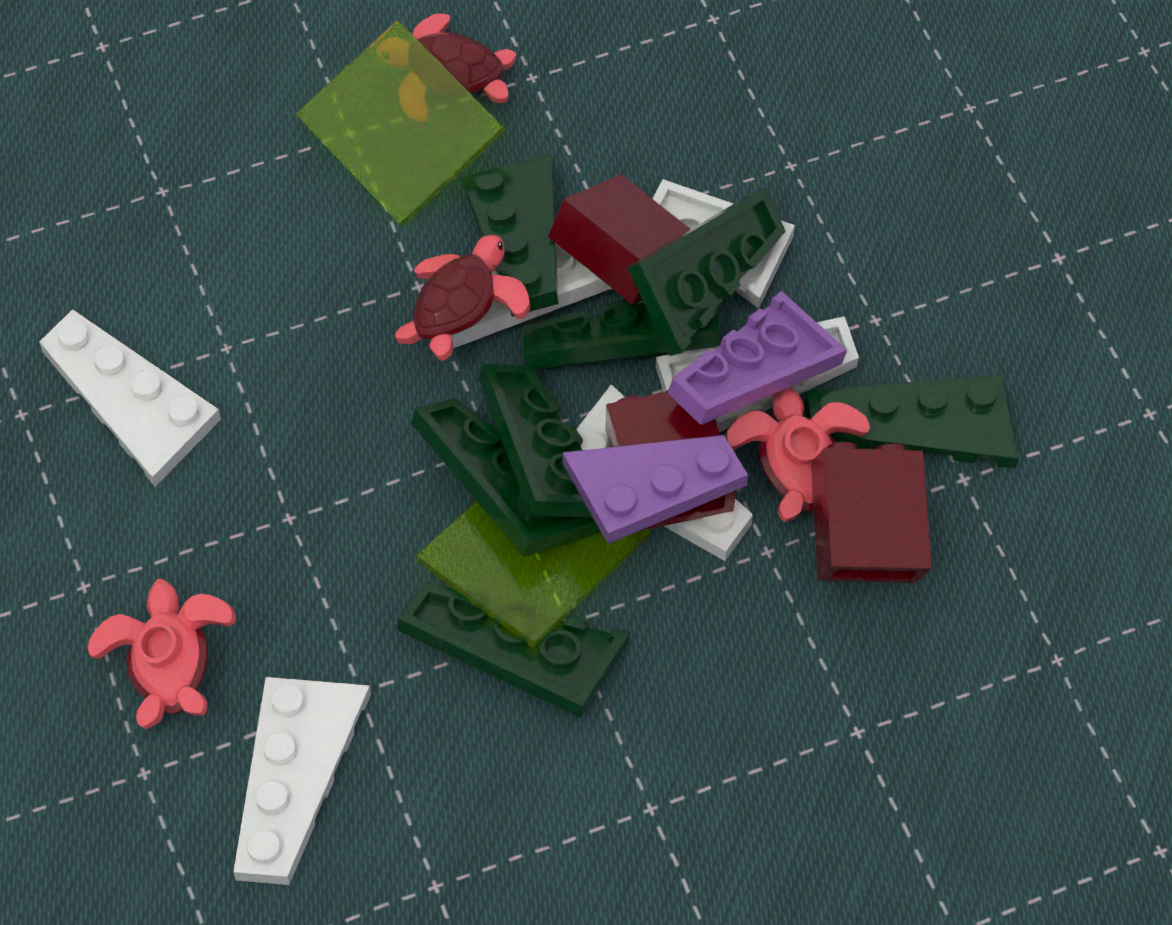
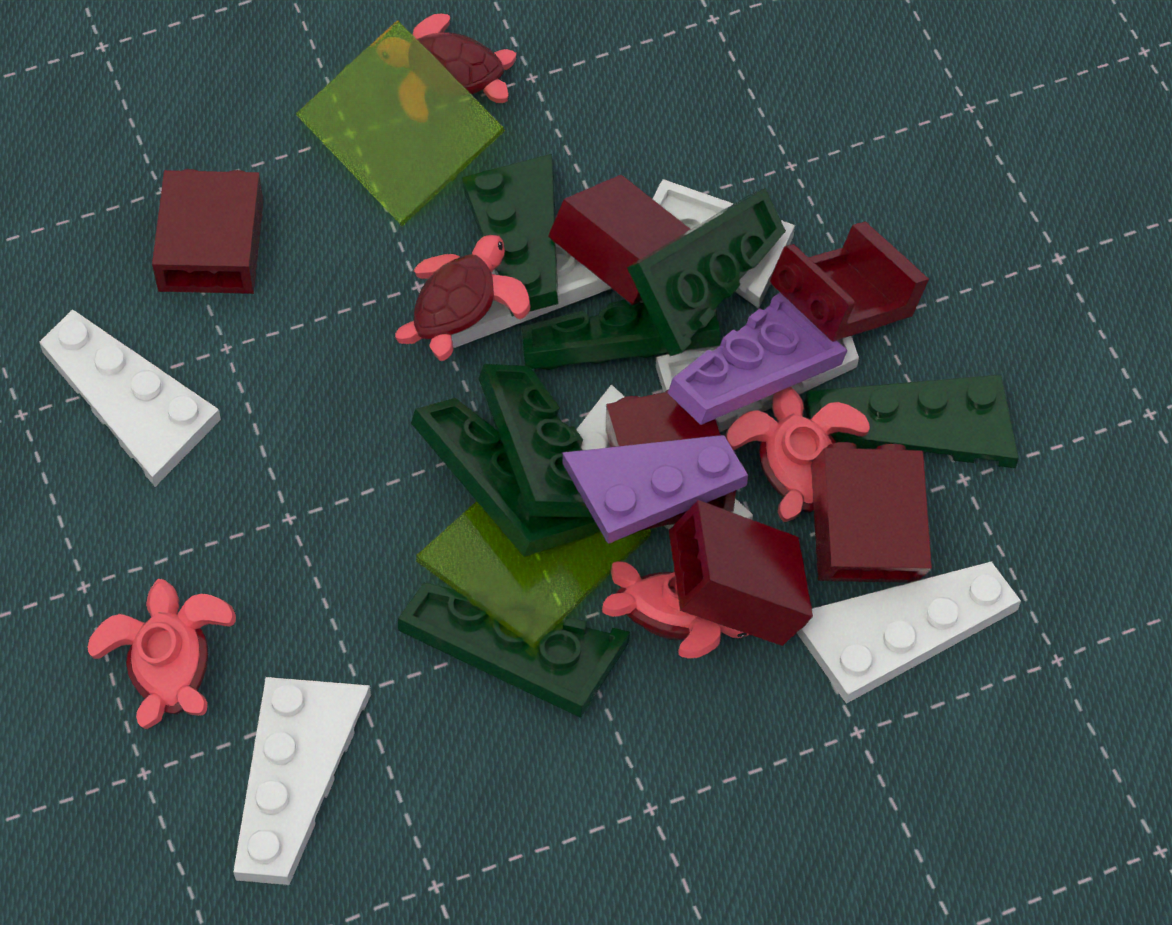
(208, 231): none -> dark red brick
(655, 606): none -> coral animal
(740, 573): none -> dark red brick
(851, 286): none -> dark red panel
(895, 629): none -> white wing

